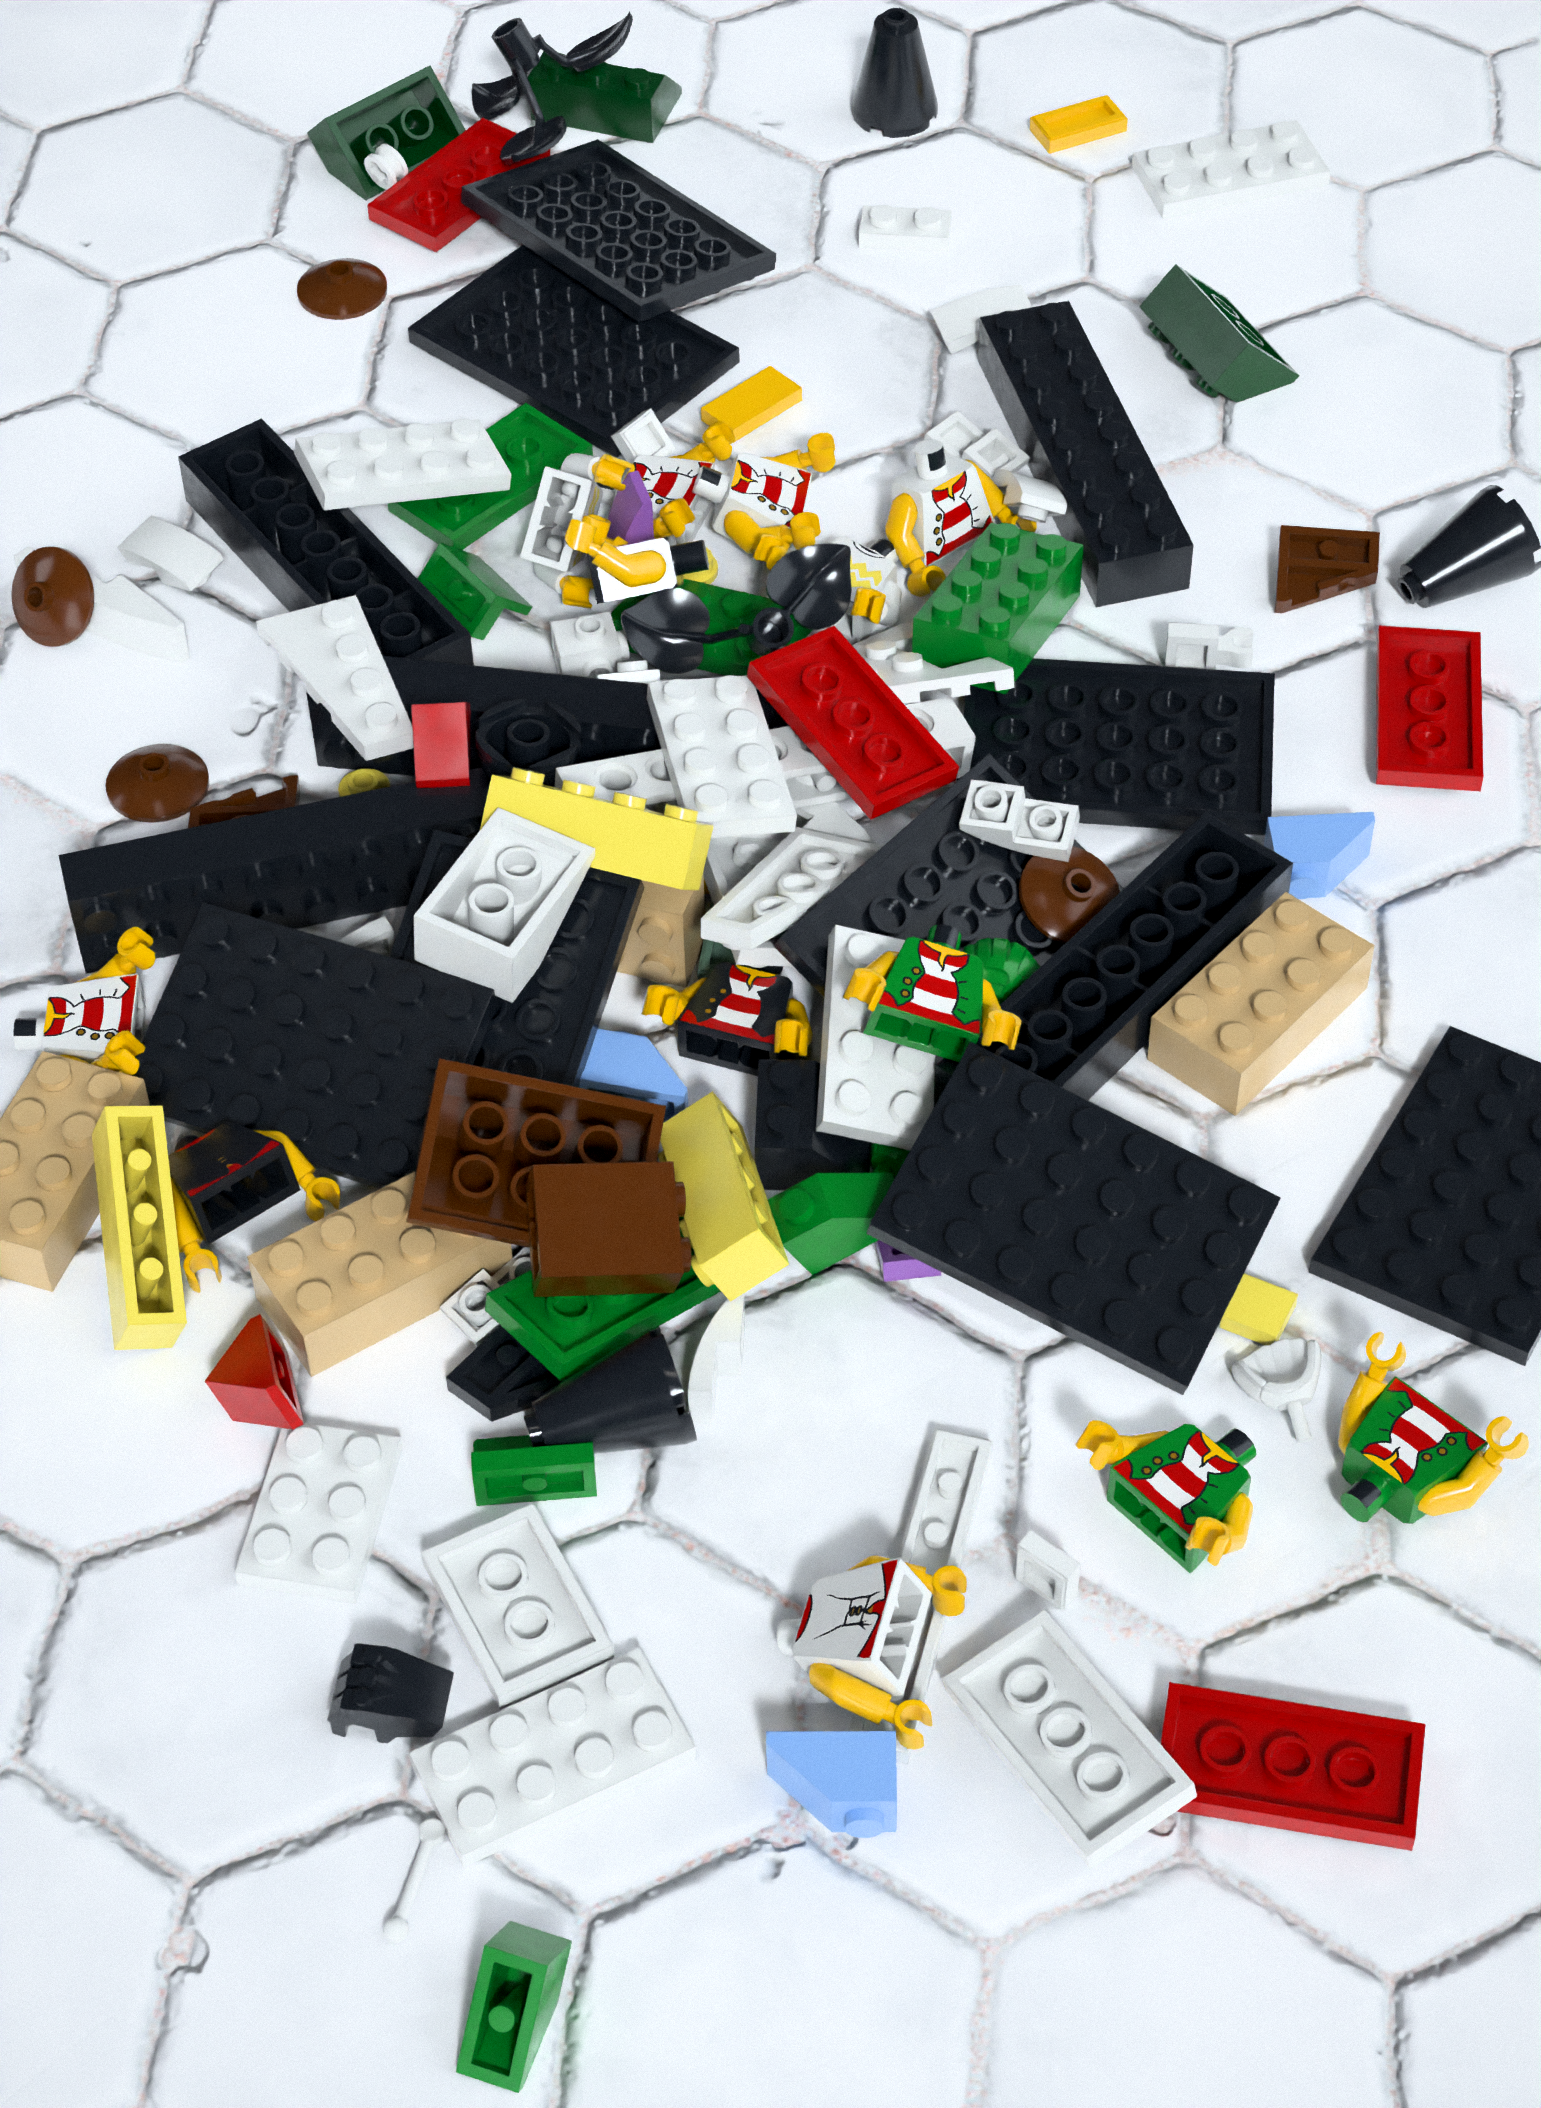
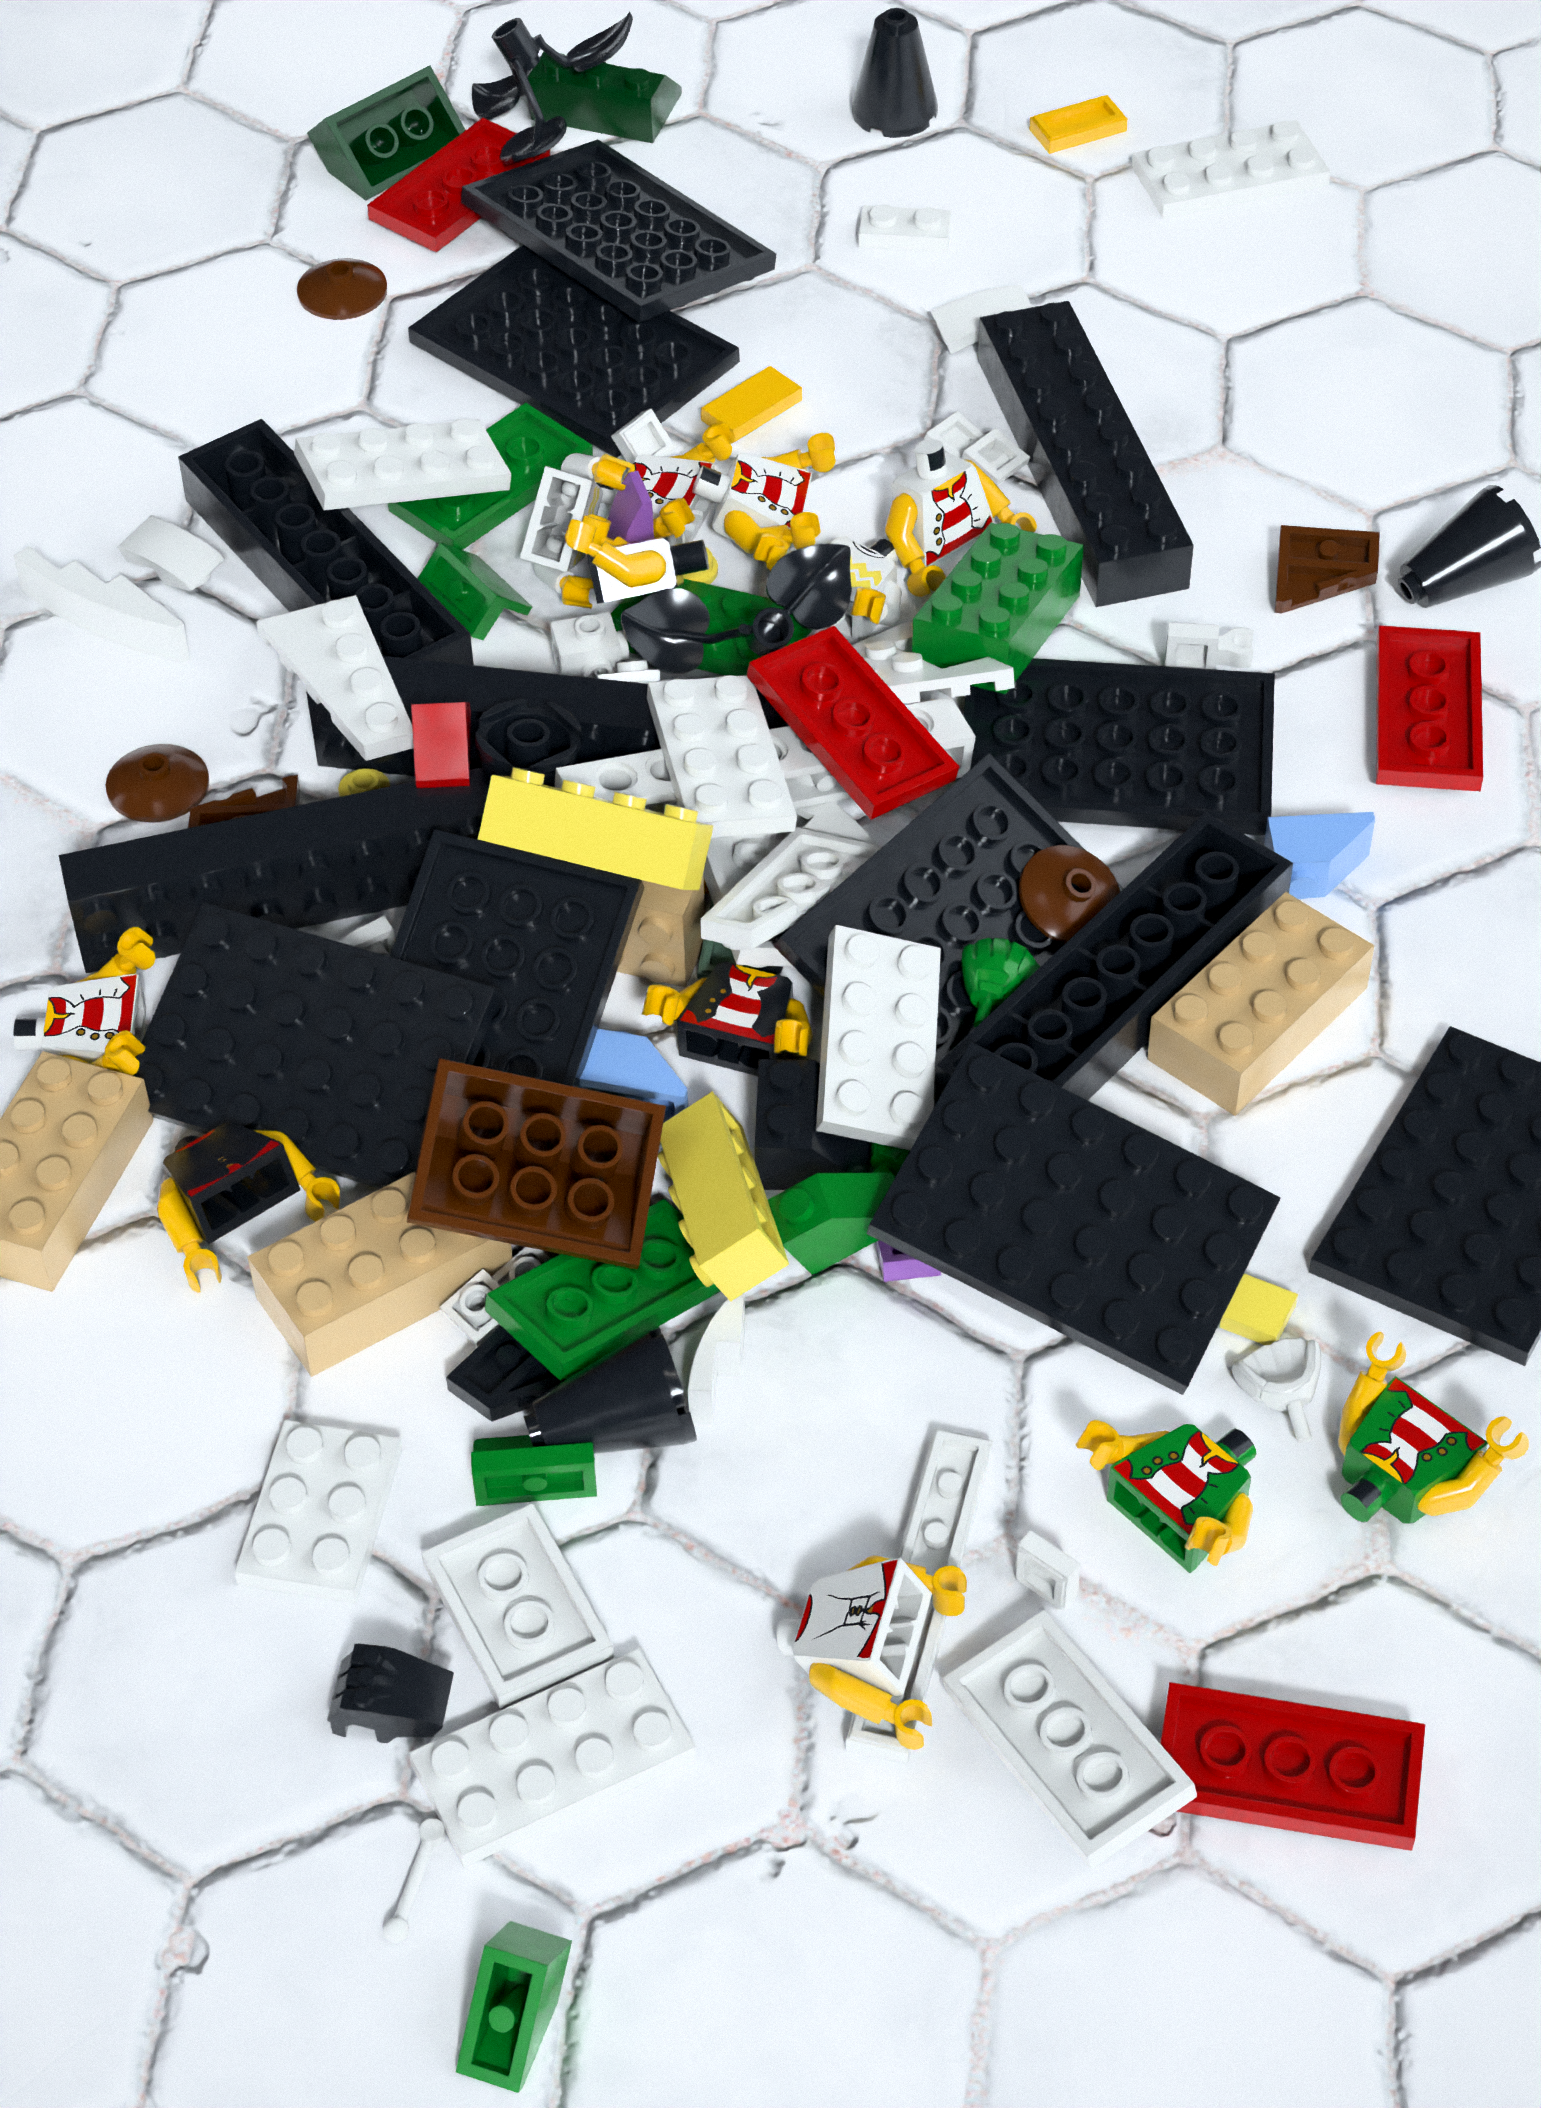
(52, 596): reddish brown dish -> none
(138, 1228): light yellow brick -> none
(257, 1379): red slope -> none
(385, 166): white bush -> none
(501, 904): white slope -> none
(606, 1229): reddish brown brick -> none
(839, 1777): light blue slope -> none
(932, 997): torso -> none
(1008, 819): white slope -> none
(1032, 496): white slope -> none
(1214, 338): dark green slope -> none

